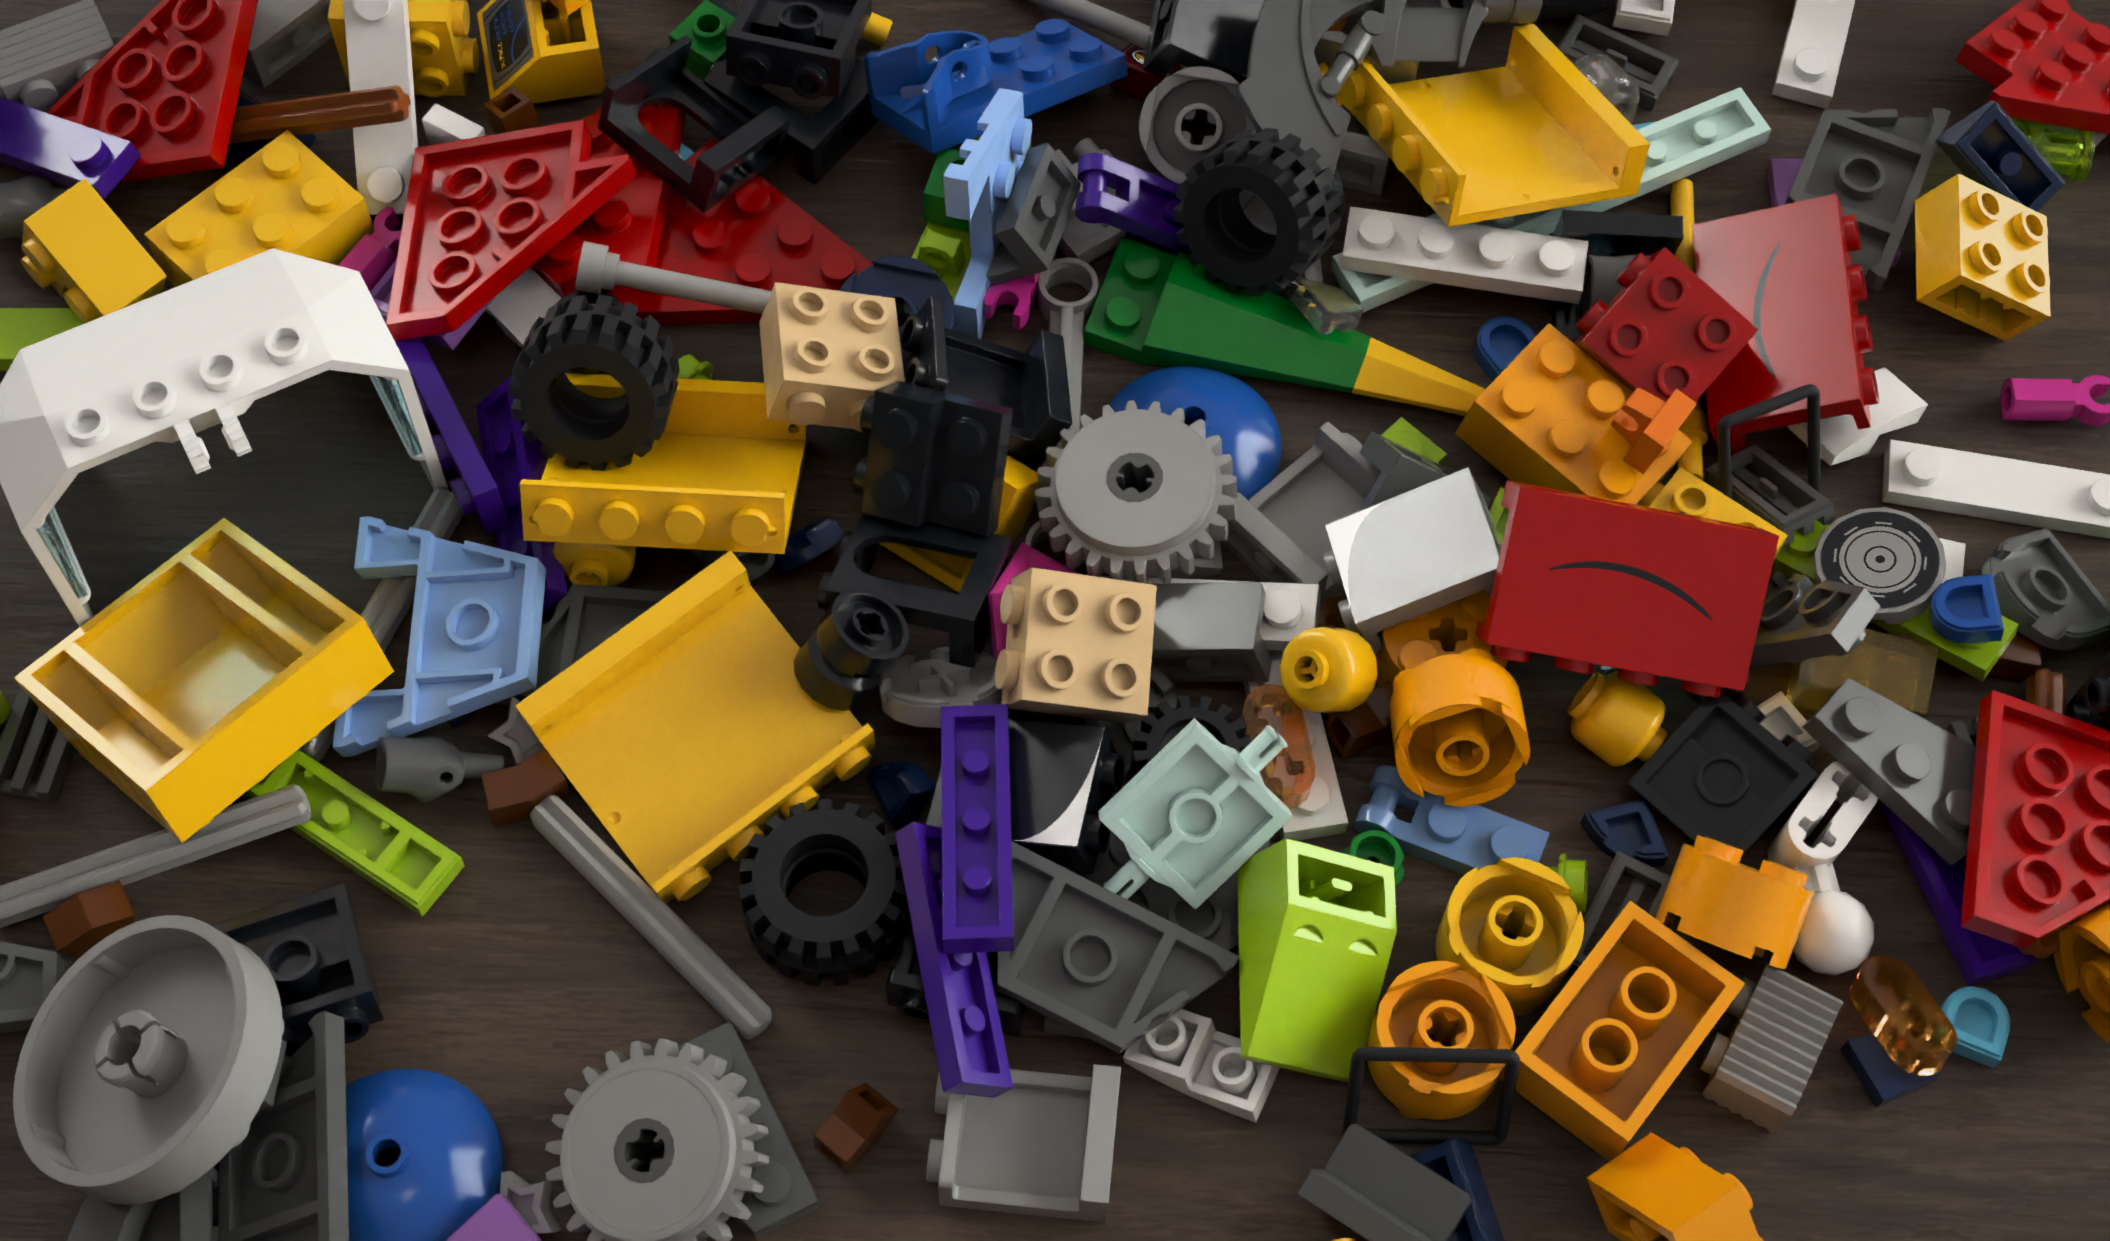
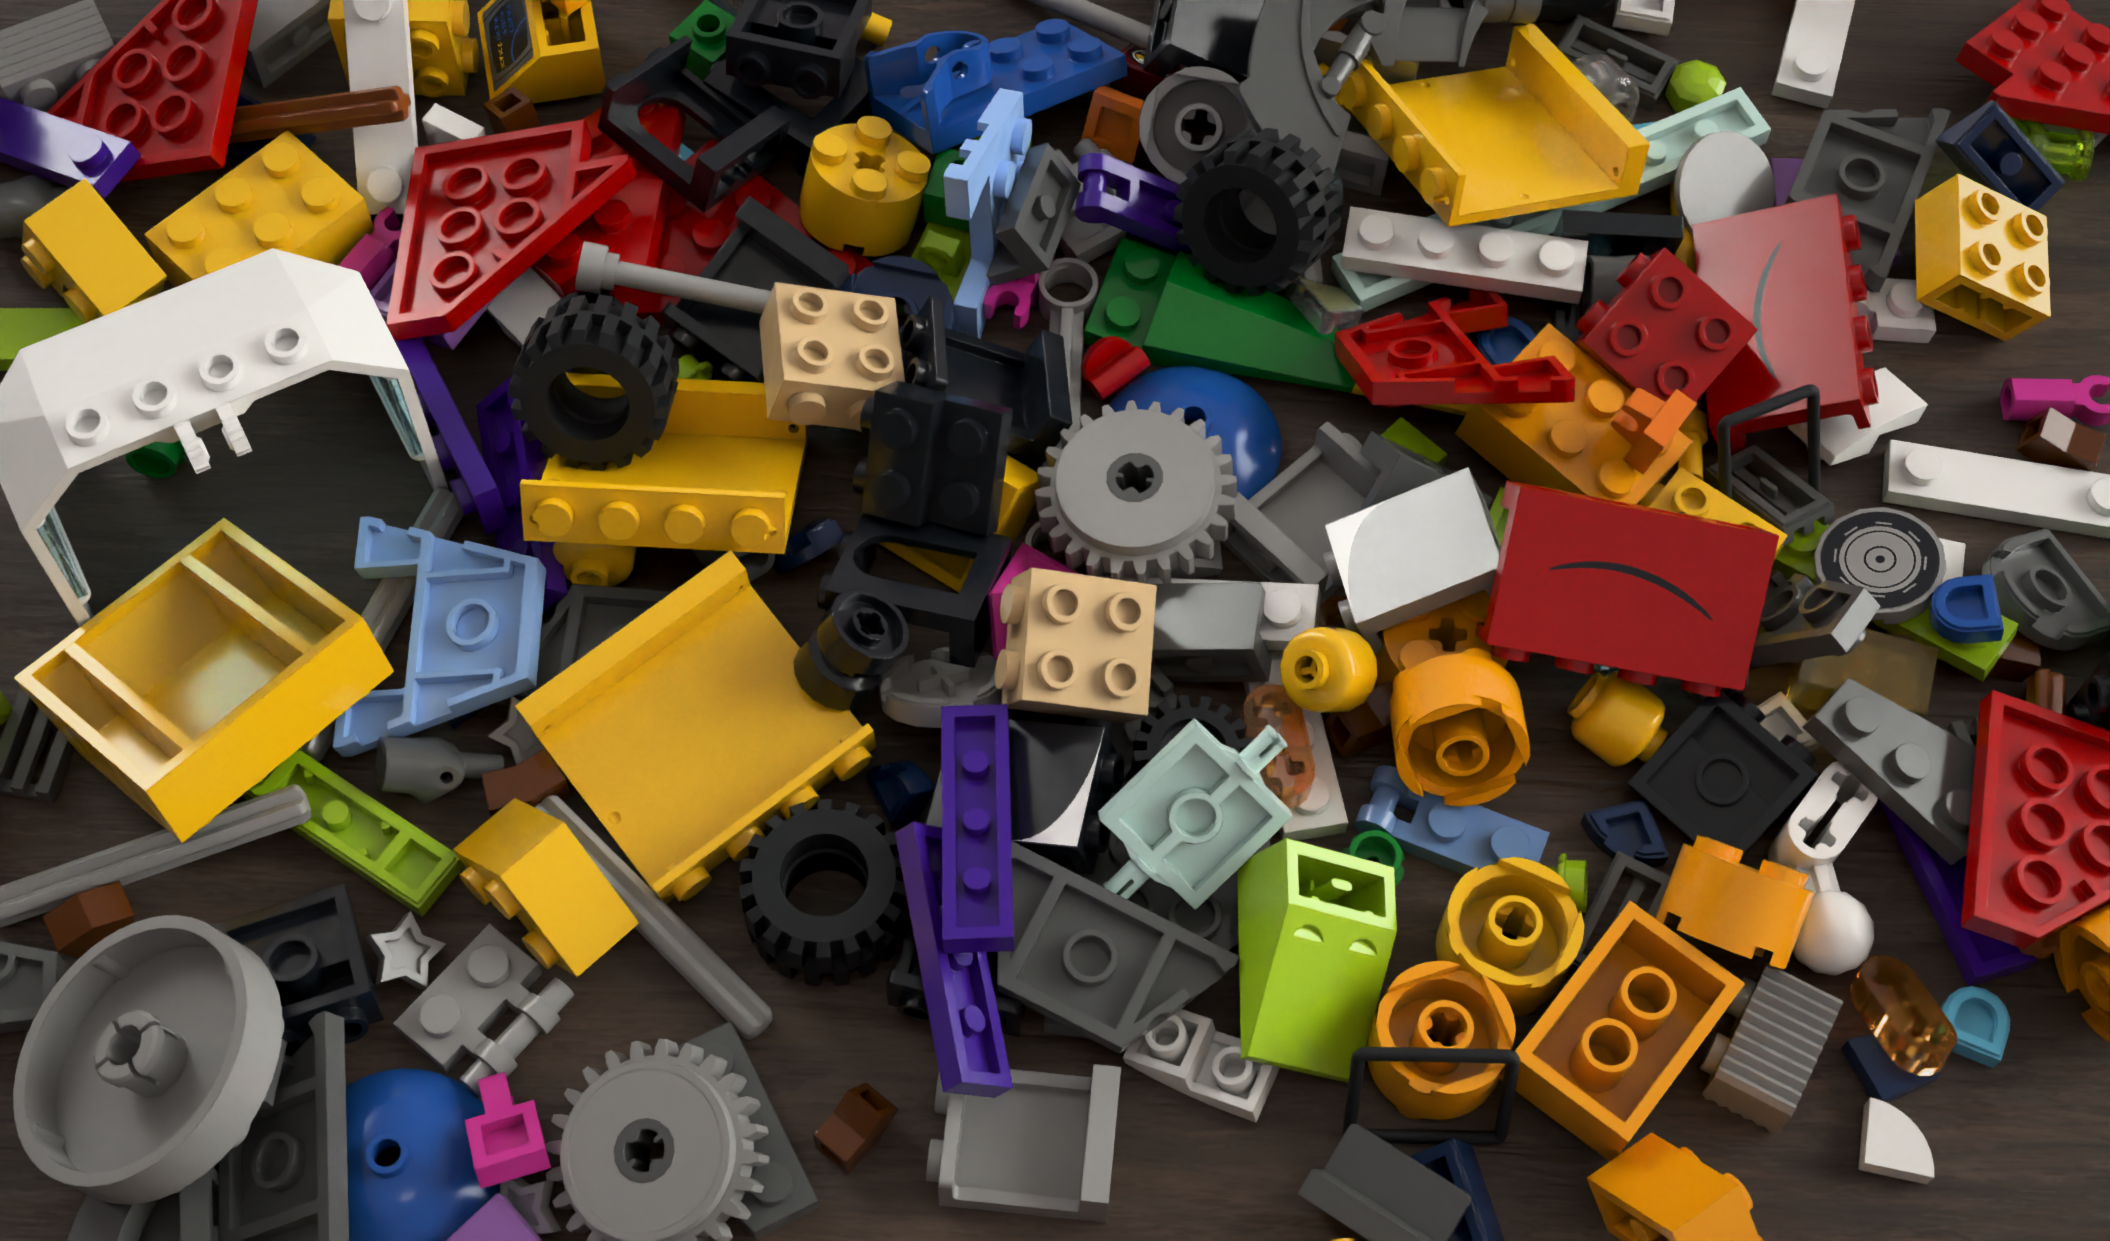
(157, 459): none -> green plate
(404, 953): none -> light grey piece
(471, 998): none -> light grey plate
(507, 1138): none -> dark pink plate
(547, 879): none -> yellow brick
(755, 255): none -> black panel
(863, 187): none -> yellow brick
(1111, 365): none -> red plate
(1115, 123): none -> orange tile
(1436, 363): none -> red wing
(1694, 84): none -> lime tile
(1722, 178): none -> light grey piece
(1893, 1144): none -> white tile
(1897, 314): none -> white plate
(2060, 442): none -> reddish brown piece

